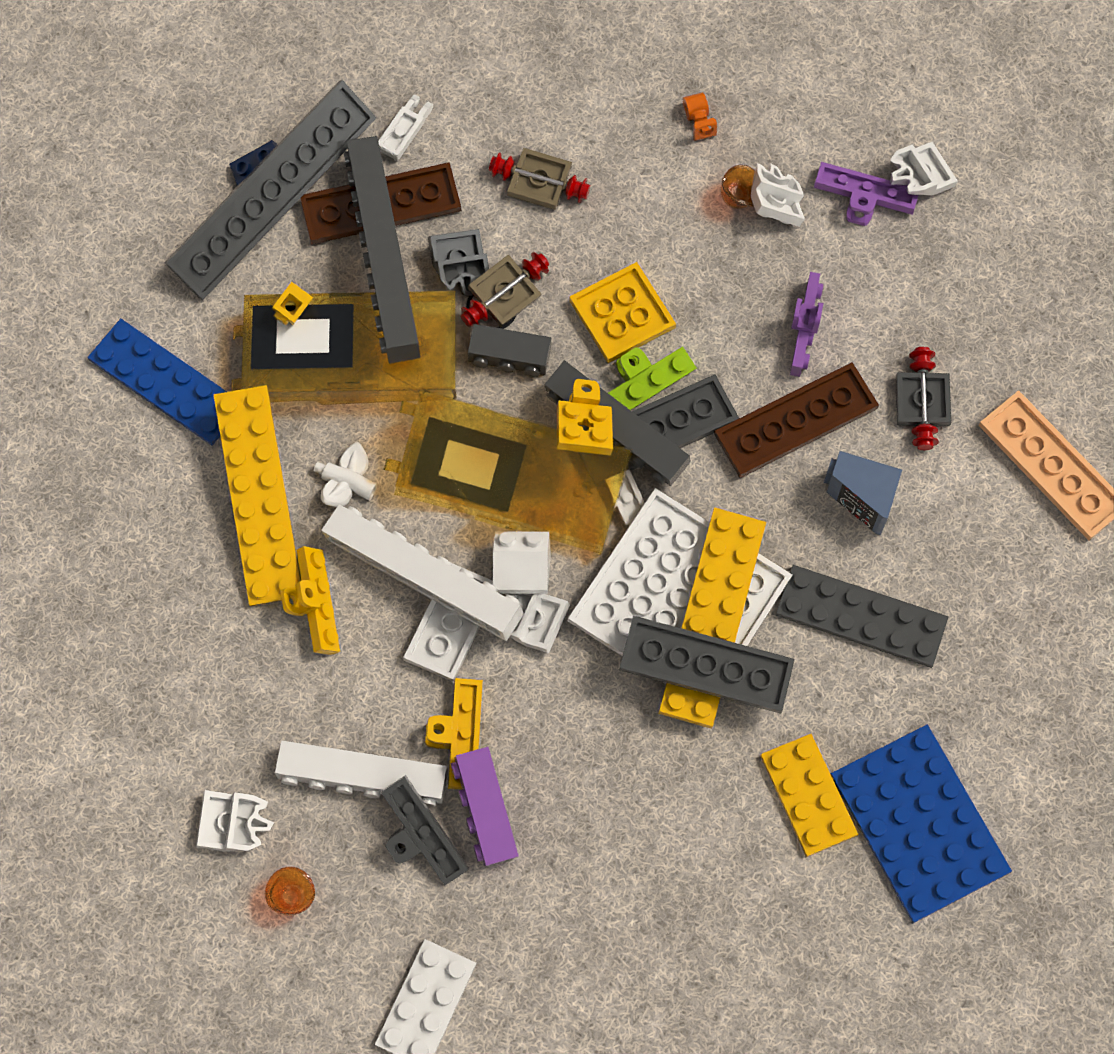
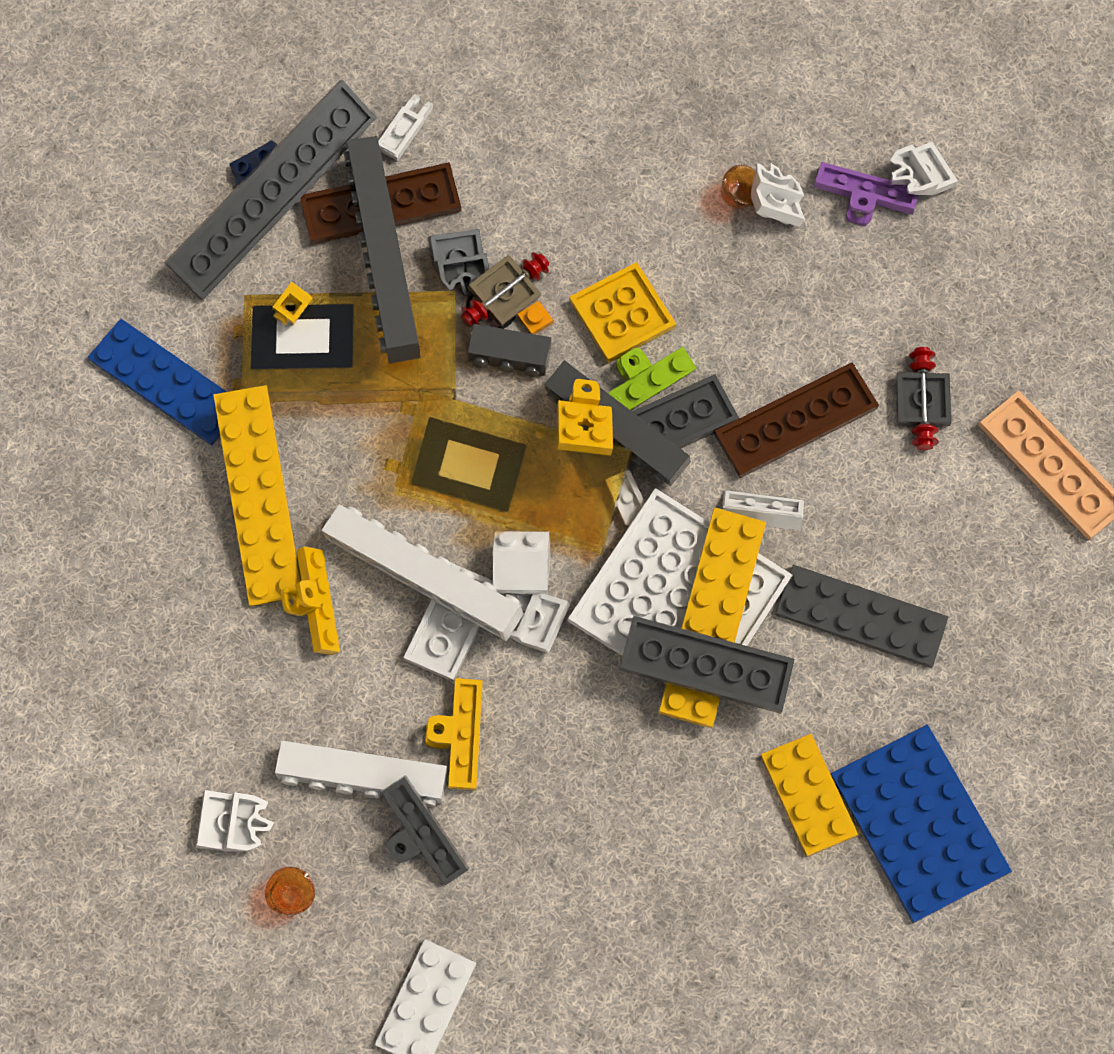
(346, 477): white plant -> none
(485, 805): medium lavender brick -> none
(535, 318): none -> light orange plate
(539, 178): dark tan plate -> none
(697, 109): orange leg -> none
(773, 514): none -> white slope
(807, 322): medium lavender plate -> none
(863, 488): sand blue slope -> none

